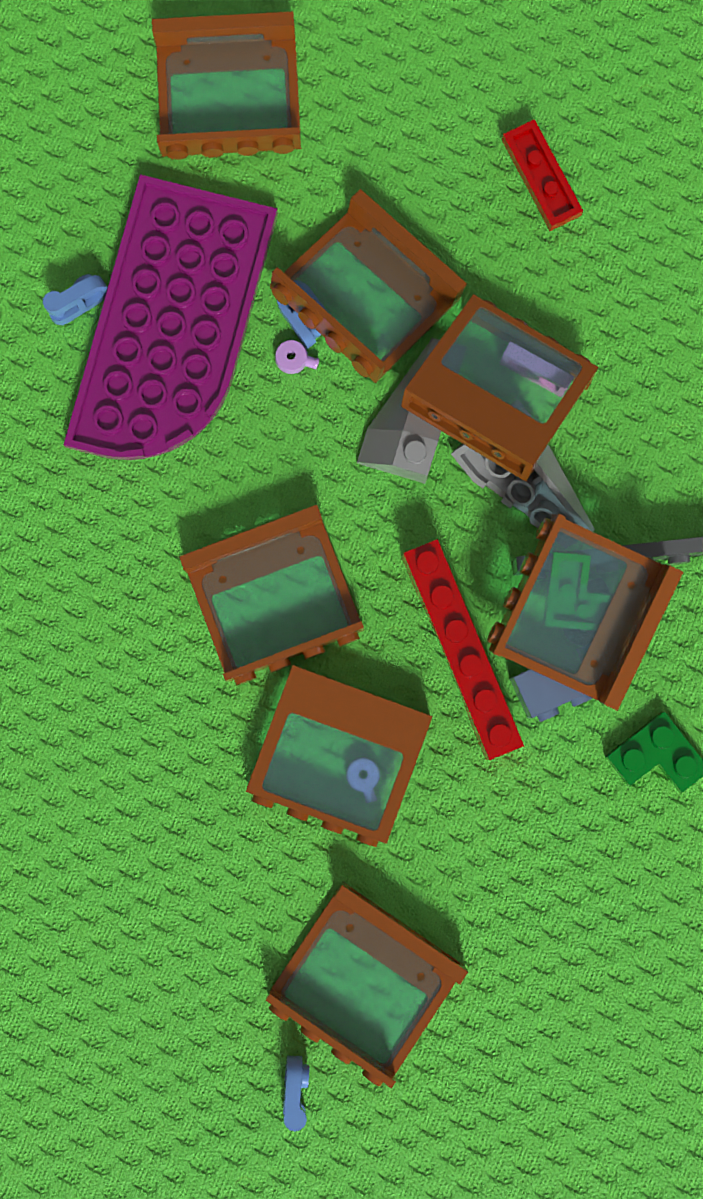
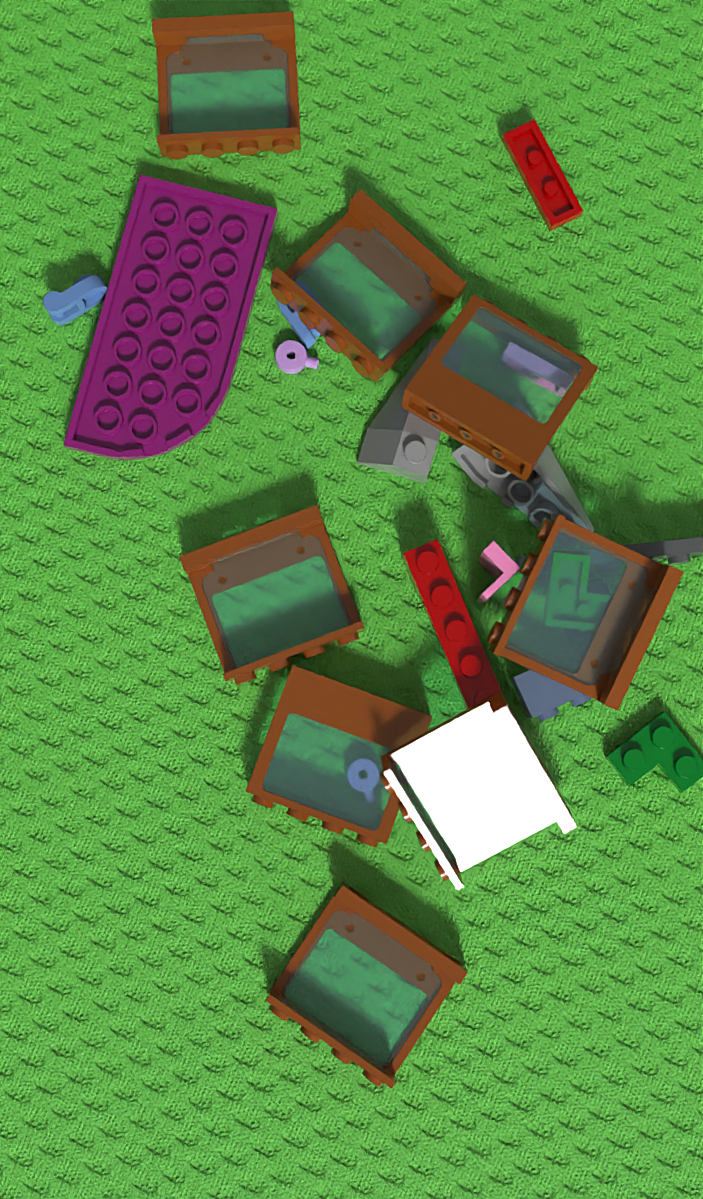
(295, 1078): medium blue plate -> none
(473, 787): none -> clear light blue panel
(499, 566): none -> bright pink panel

